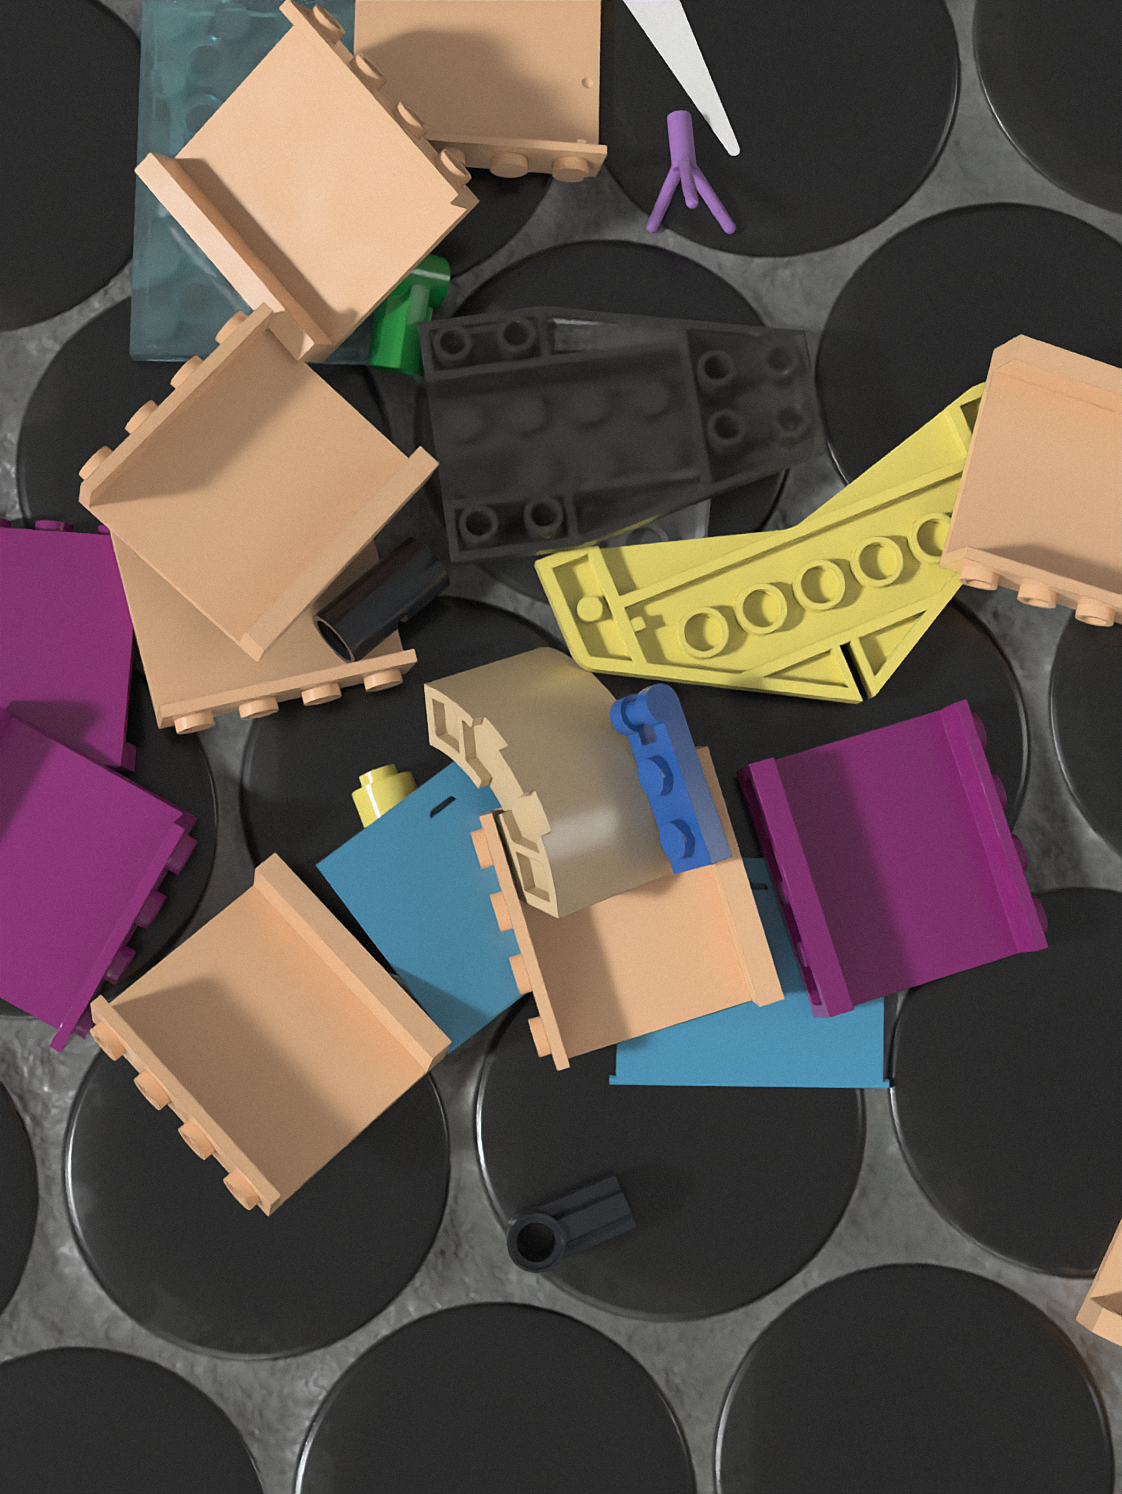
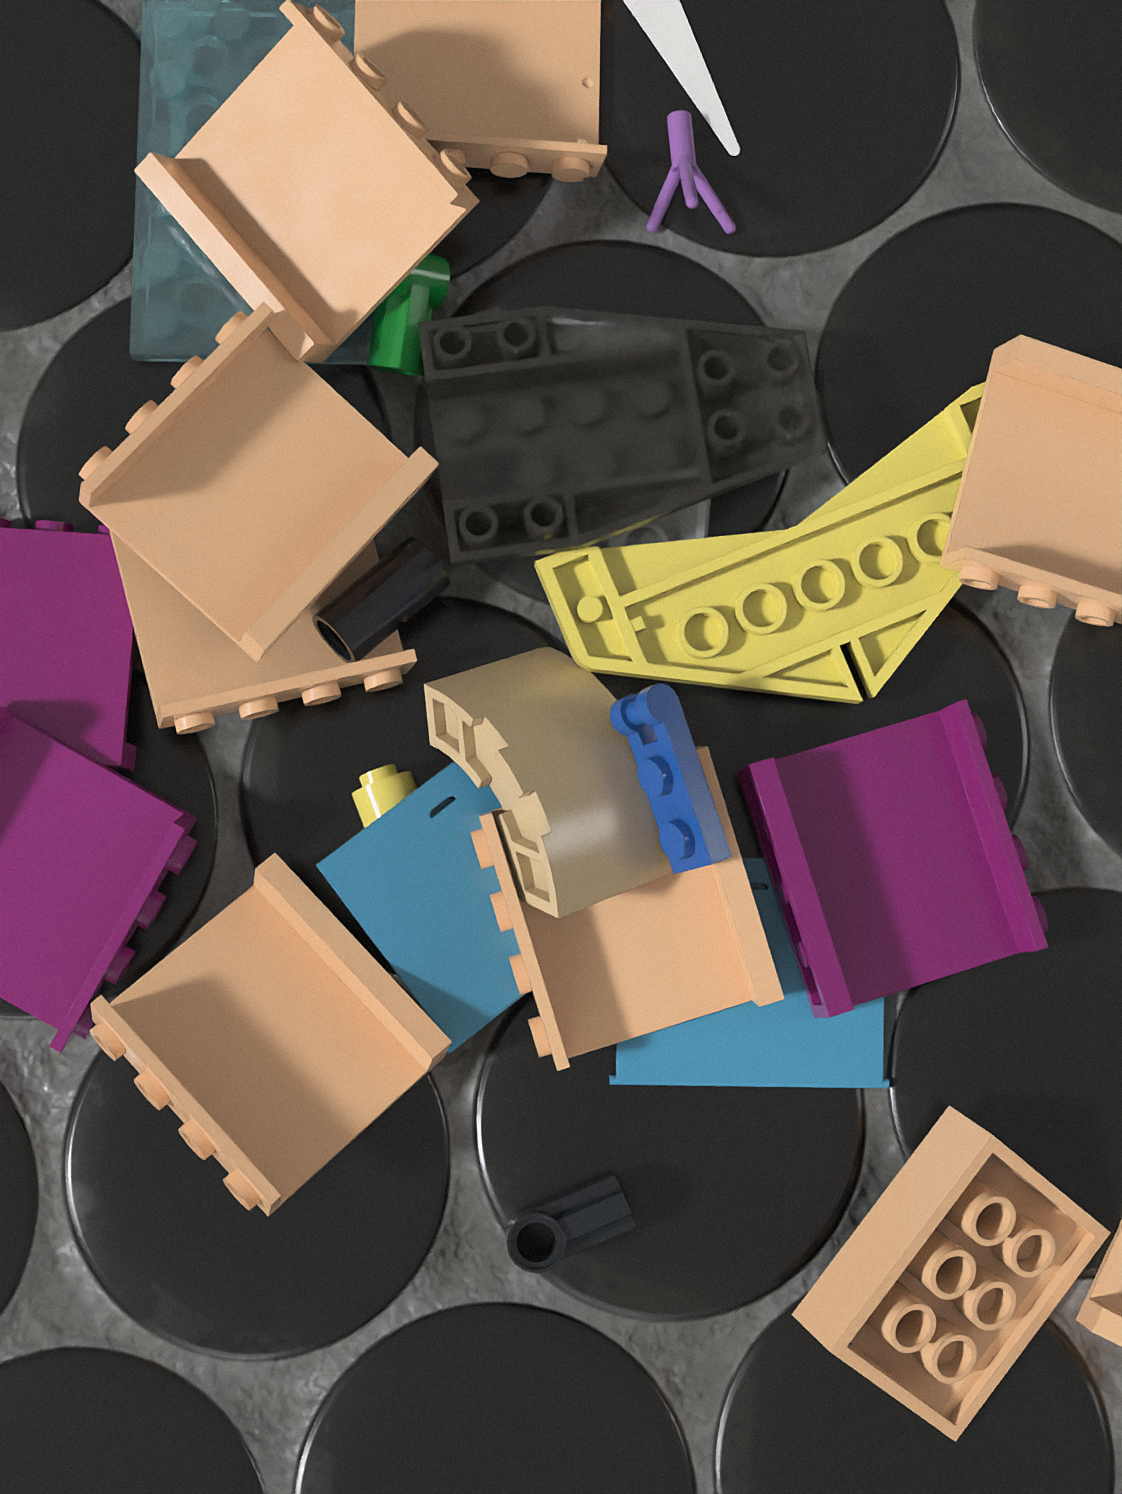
(950, 1273): none -> light nougat slope

